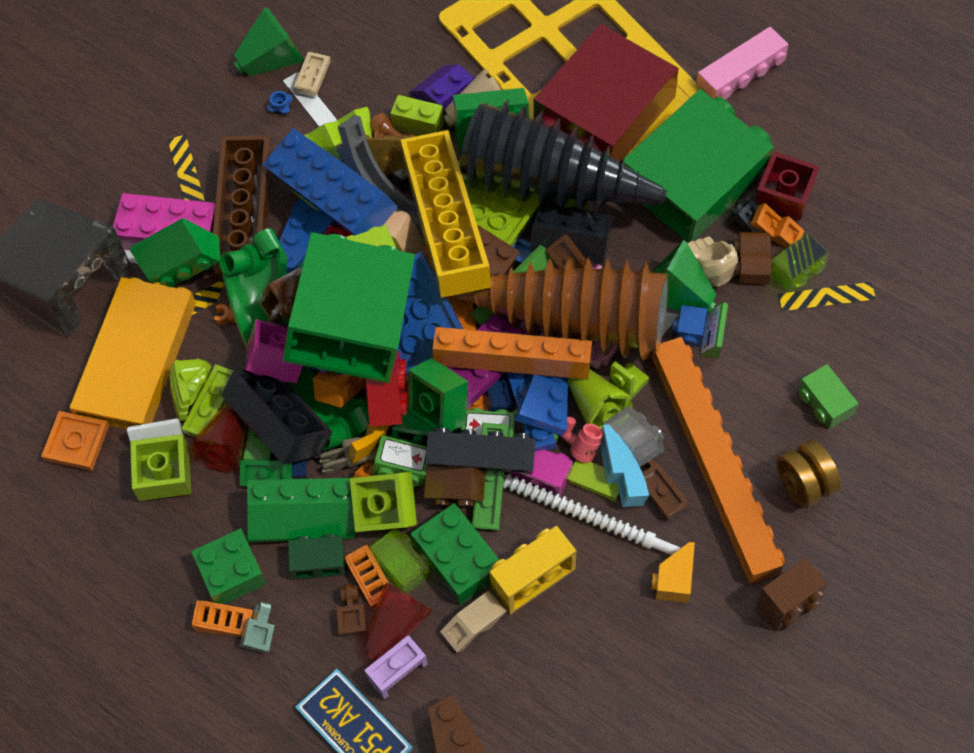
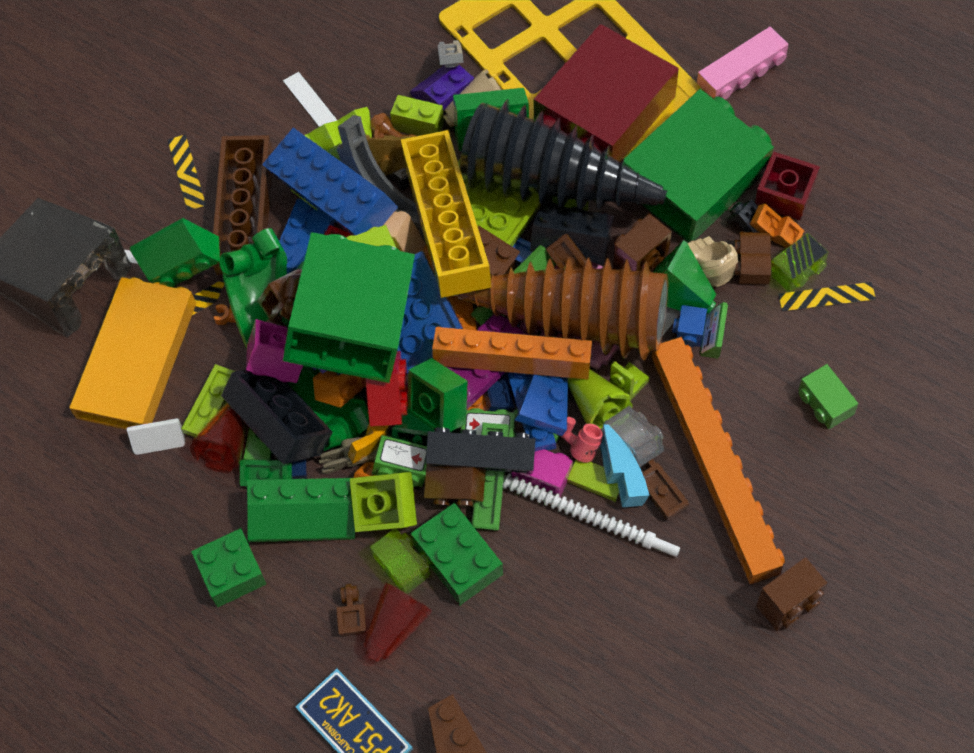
(75, 440): orange plate -> none
(145, 215): dark pink brick -> none
(160, 467): lime brick -> none
(186, 383): lime hair -> none
(224, 610): orange slope -> none
(257, 632): sand green plate -> none
(266, 47): green slope -> none
(279, 97): blue plate -> none
(311, 74): tan plate -> none
(317, 557): dark green brick -> none
(358, 556): orange slope -> none
(395, 665): lavender panel -> none
(450, 54): none -> light grey hinge
(473, 620): tan slope -> none
(532, 569): yellow brick -> none
(645, 241): none -> reddish brown brick
(675, 576): light orange slope -> none
(808, 473): pearl gold wheel -> none

